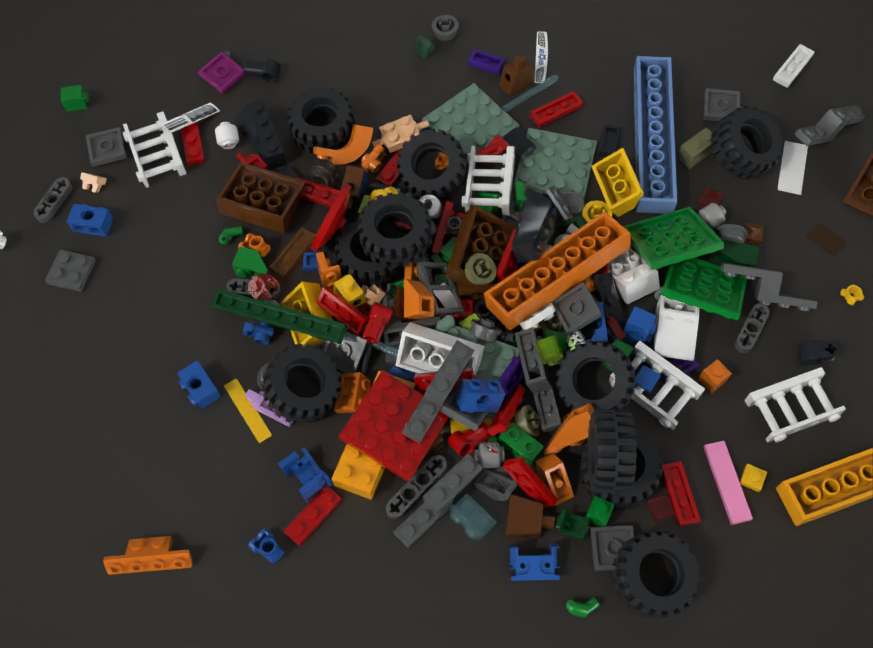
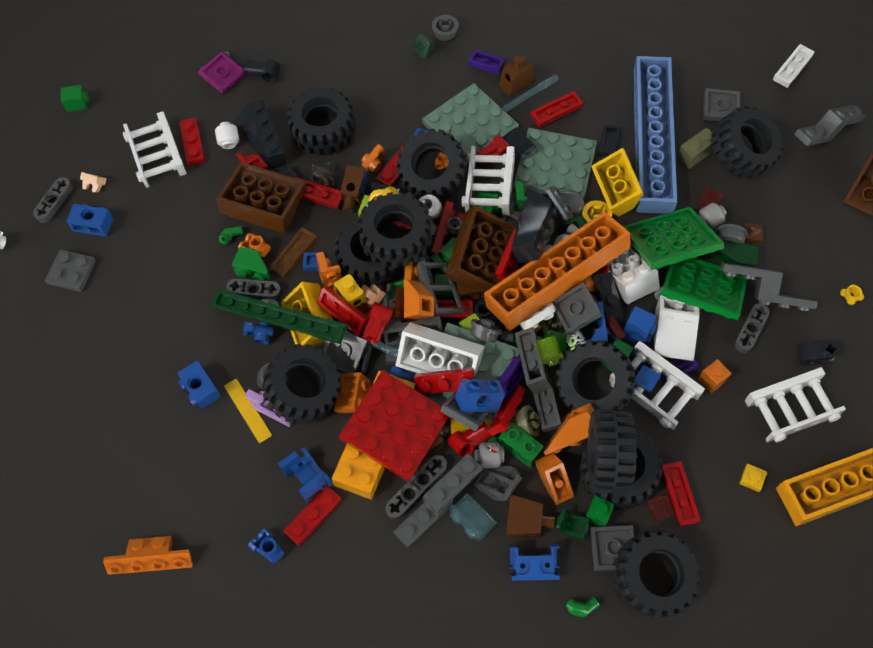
(106, 146): dark grey plate -> none
(190, 117): sticker -> none
(258, 284): clear red window -> none
(334, 218): red dish -> none
(356, 146): orange arch -> none
(399, 131): light nougat plate -> none
(438, 391): dark grey bracket -> none
(445, 324): sand green arm -> none
(446, 298): white sticker -> none
(480, 269): olive piece -> none
(530, 481): red plate -> none
(541, 57): white sticker -> none
(727, 483): bright pink tile -> none
(792, 167): white sticker -> none
(826, 239): dark brown sticker -> none

